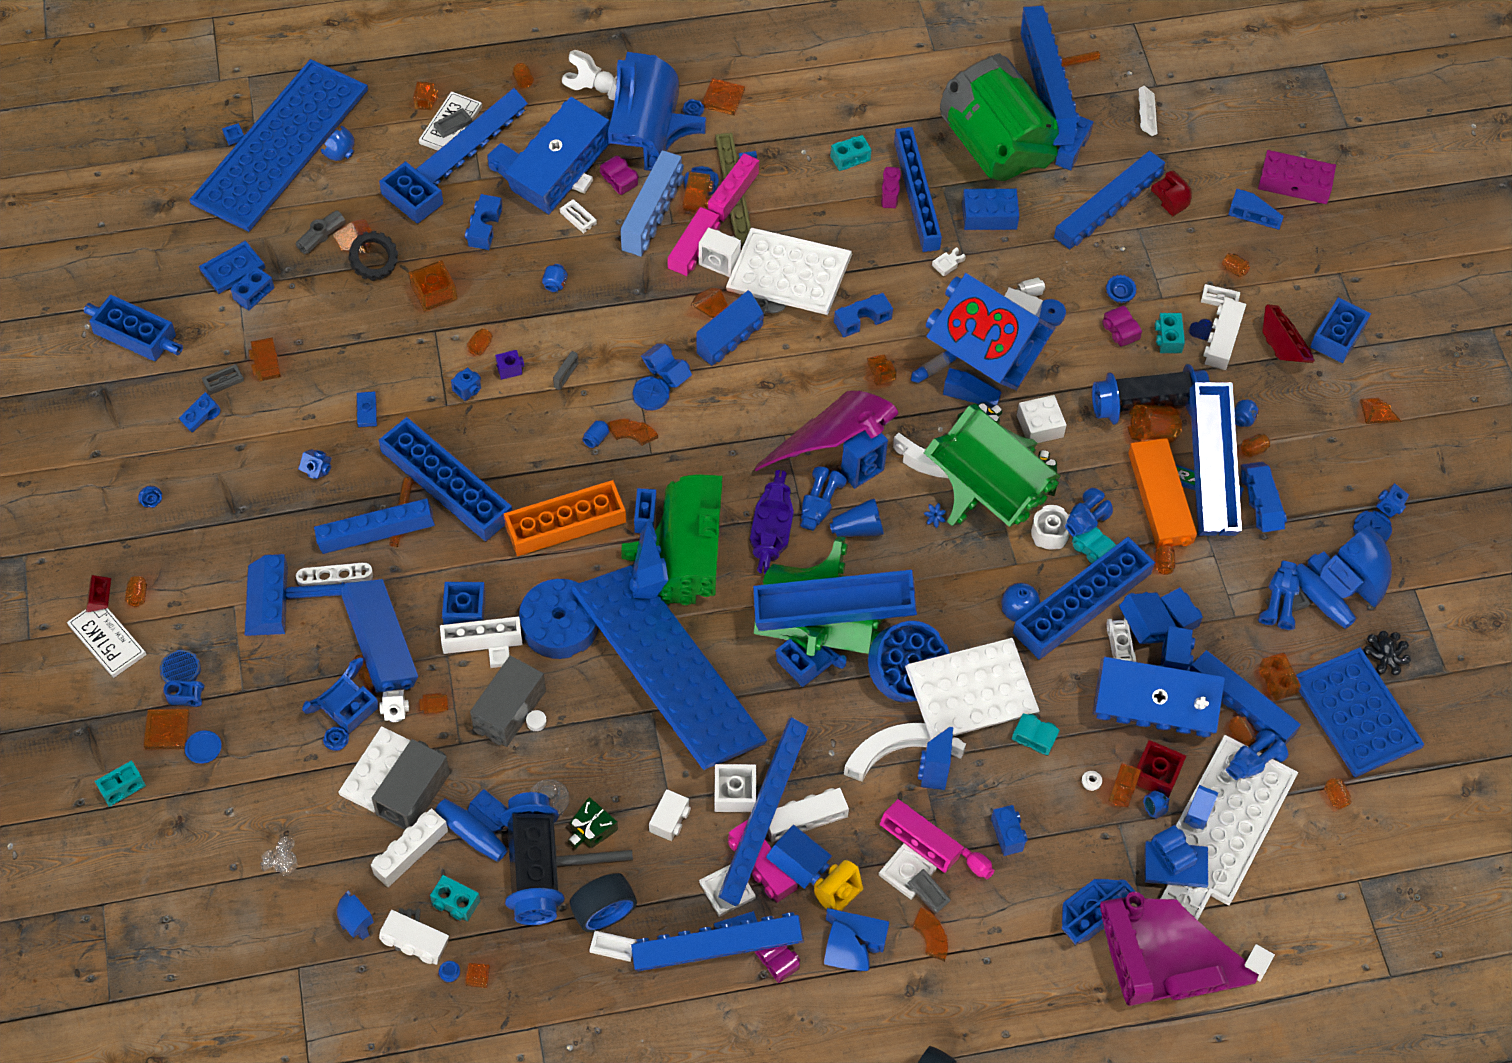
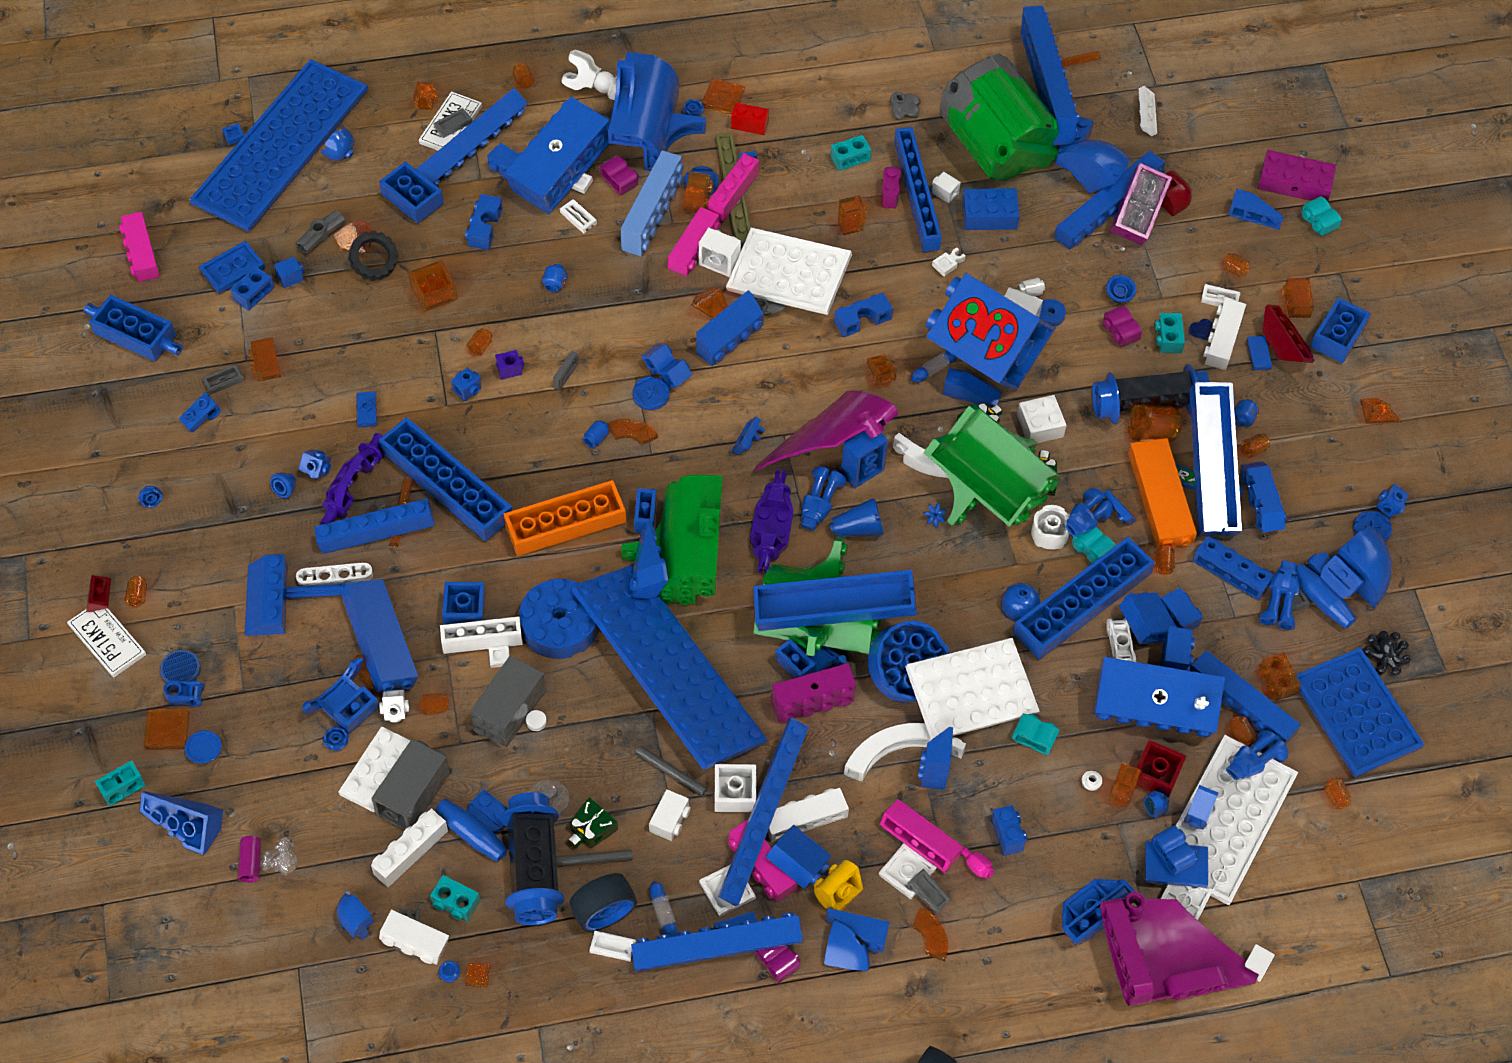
(139, 246): none -> dark pink brick
(188, 820): none -> blue wedge
(249, 859): none -> magenta pin
(283, 484): none -> blue brick
(289, 272): none -> blue brick
(337, 491): none -> dark purple plate
(663, 909): none -> piece
(671, 770): none -> dark grey piece
(748, 434): none -> blue plate
(749, 118): none -> red brick
(813, 693): none -> magenta brick
(851, 215): none -> clear orange brick
(905, 105): none -> dark grey plate
(945, 187): none -> white brick
(1094, 163): none -> blue brick
(1123, 514): none -> blue plate
(1140, 204): none -> brick
(1233, 567): none -> blue brick
(1259, 353): none -> blue tile
(1298, 298): none -> clear orange brick
(1321, 216): none -> teal brick

